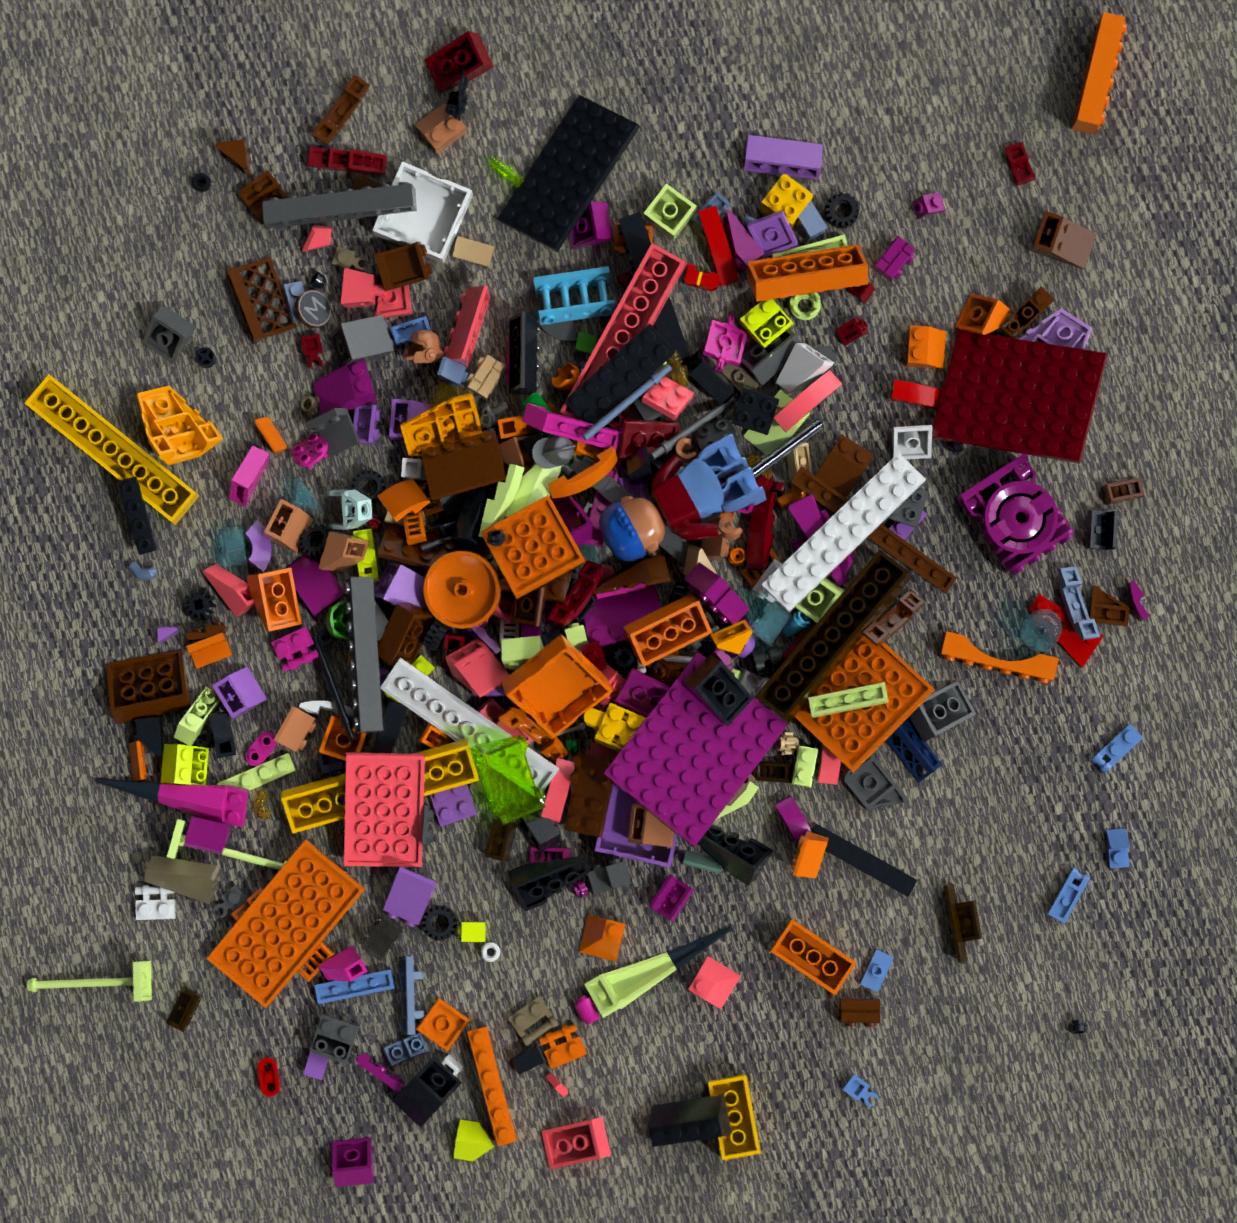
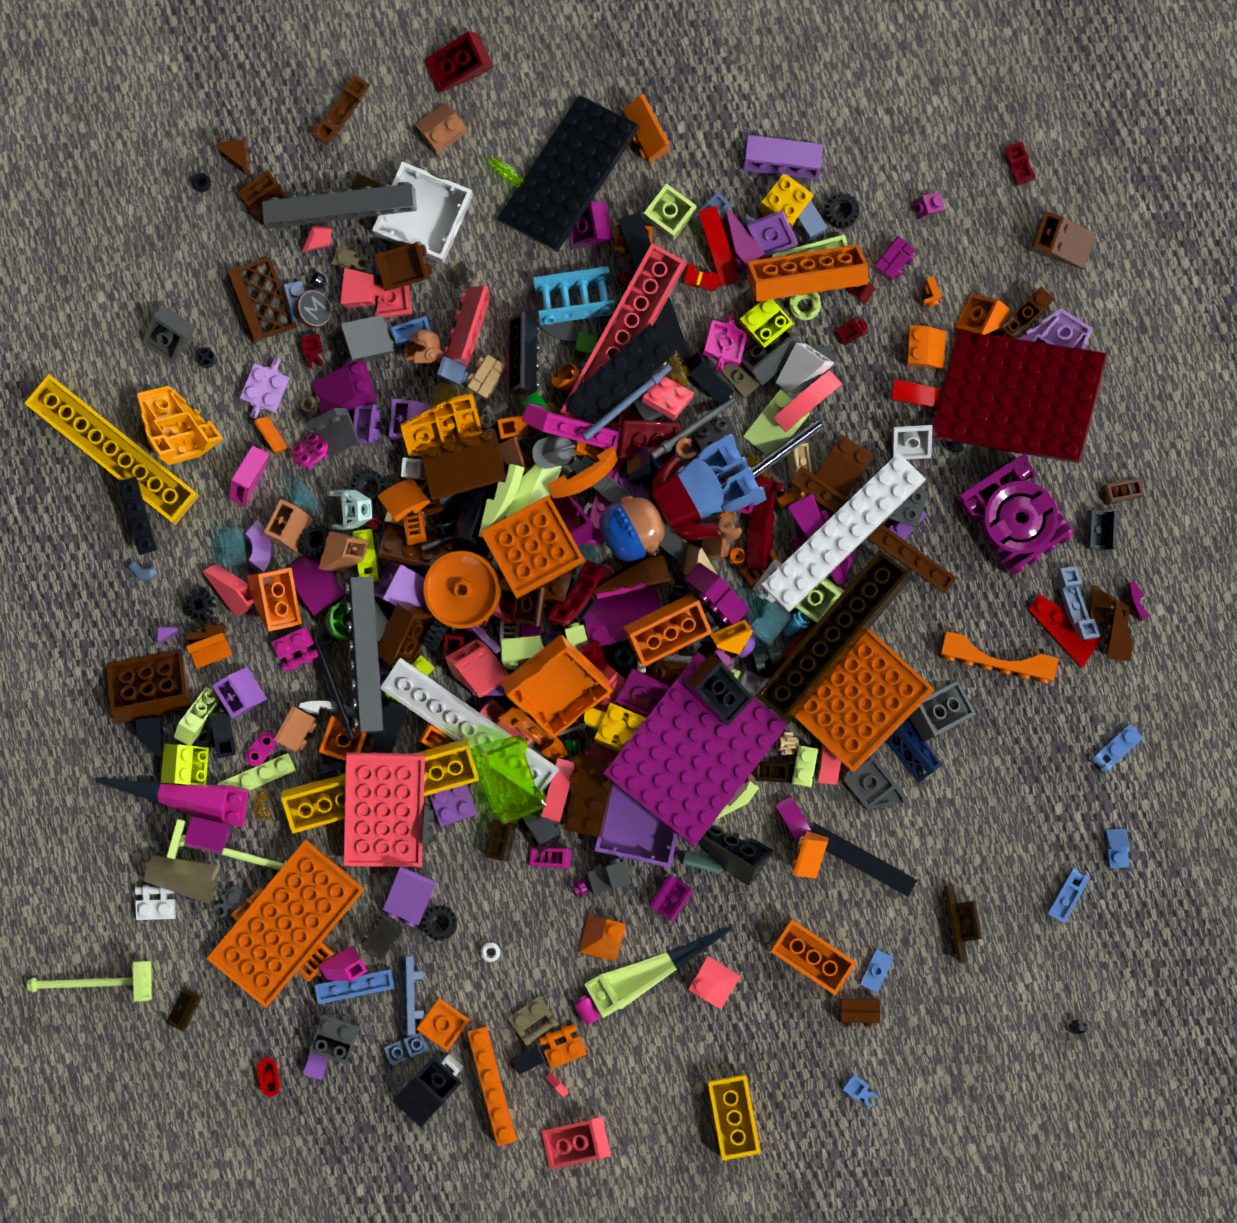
(137, 761): orange slope -> none
(264, 388): none -> lavender plate
(346, 160): dark red slope -> none
(352, 1162): magenta slope -> none
(380, 1072): magenta plate -> none
(458, 99): black hinge -> none
(471, 1141): neon yellow slope -> none
(472, 932): neon yellow brick -> none
(473, 251): tan slope -> none
(496, 537): black plate -> none
(540, 880): black wedge -> none
(648, 829): nougat slope -> none
(650, 135): none -> orange slope
(689, 1120): black slope -> none
(755, 410): black bracket -> none
(848, 700): yellowish green plate -> none
(894, 619): reddish brown slope -> none
(931, 288): none -> orange bracket
(1033, 637): clear light blue brick -> none
(1098, 73): orange brick -> none
(1119, 641): none -> reddish brown slope

